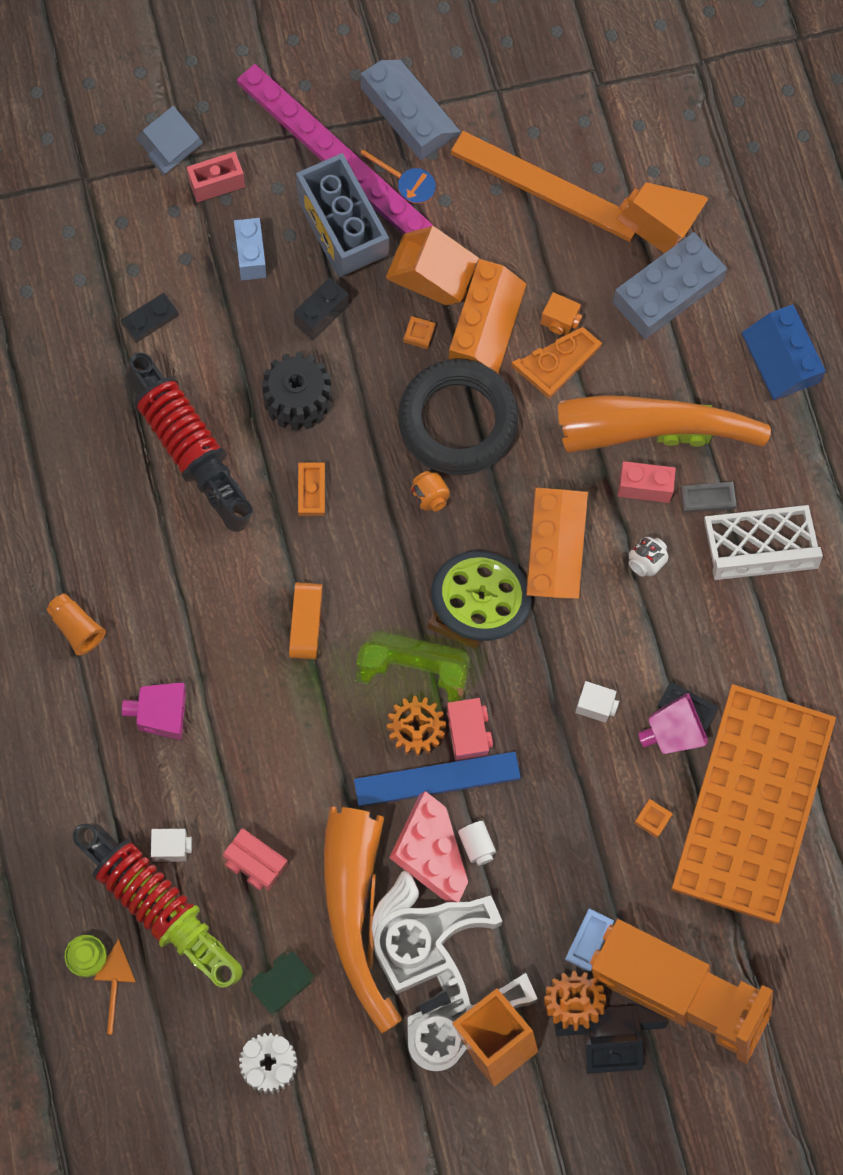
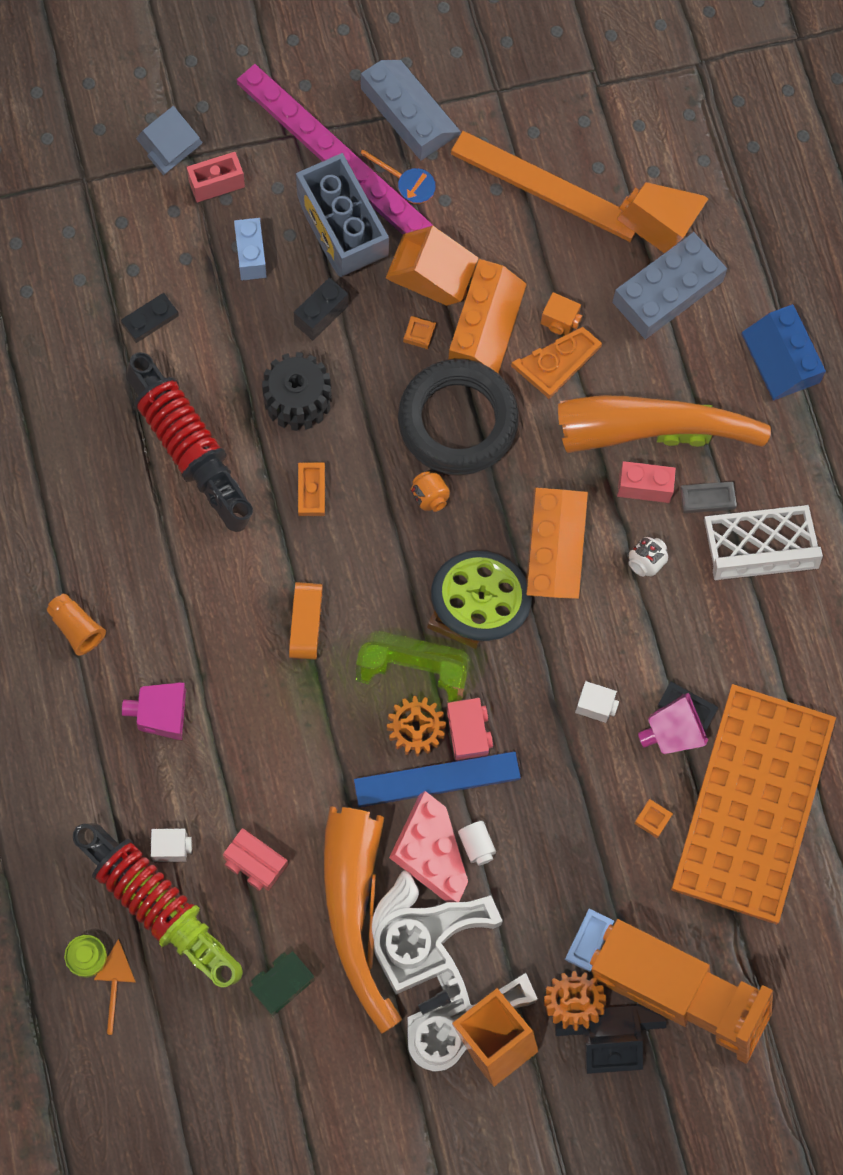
(256, 1051): white brick -> none

